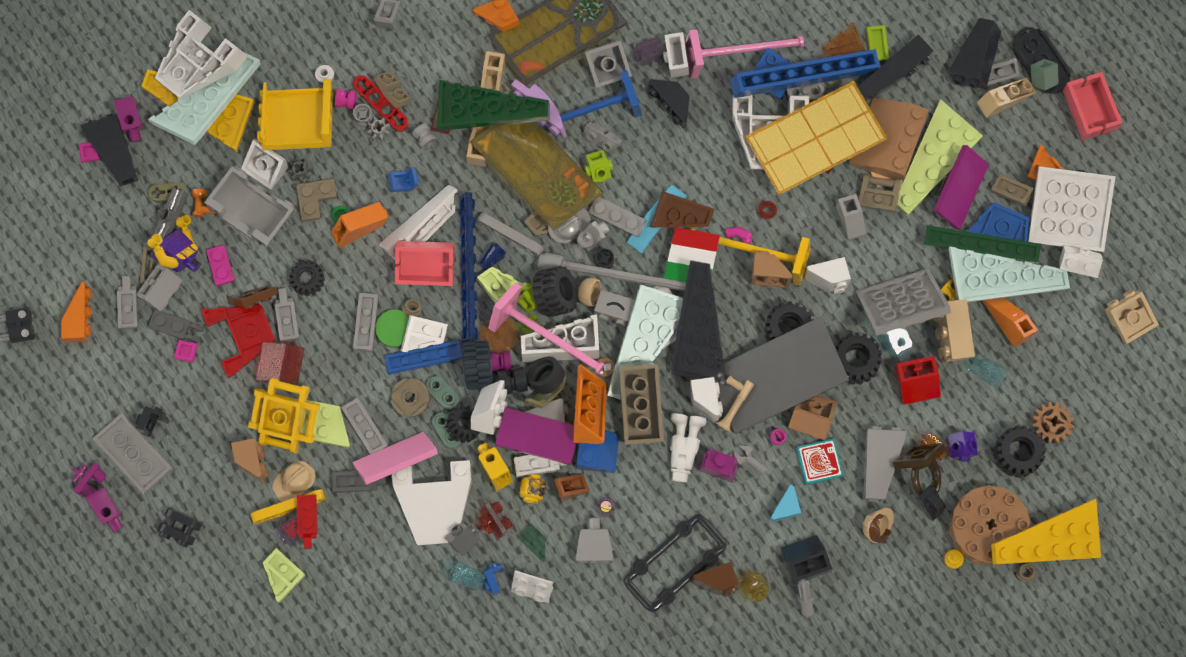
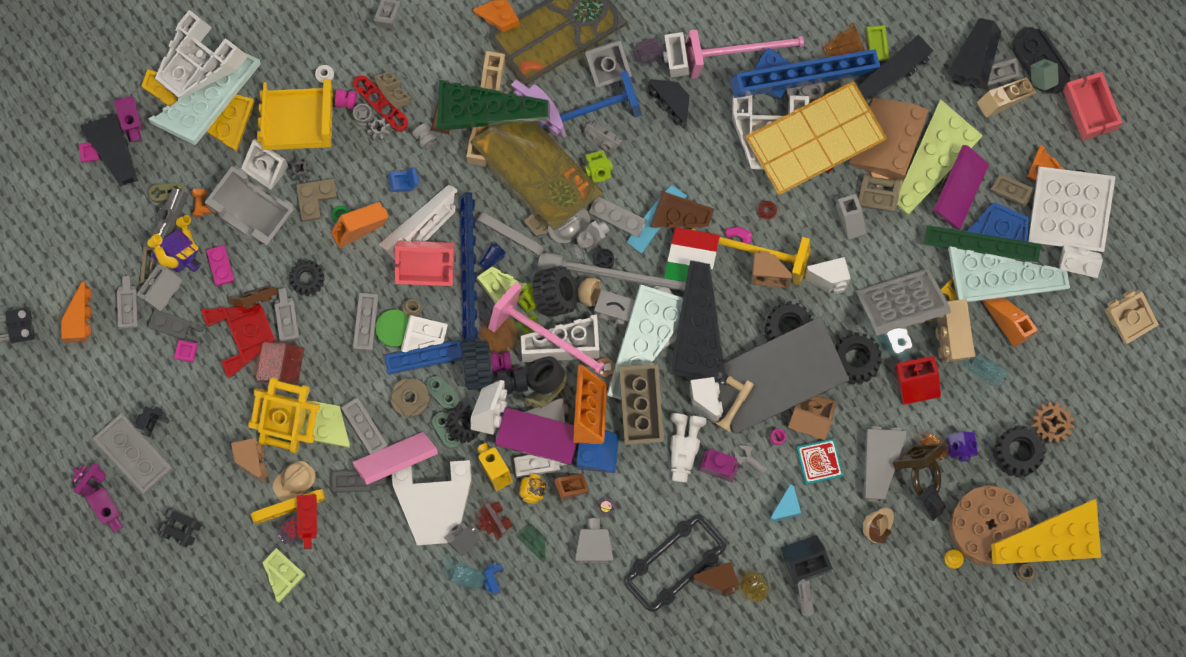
(532, 587): white hinge -> none

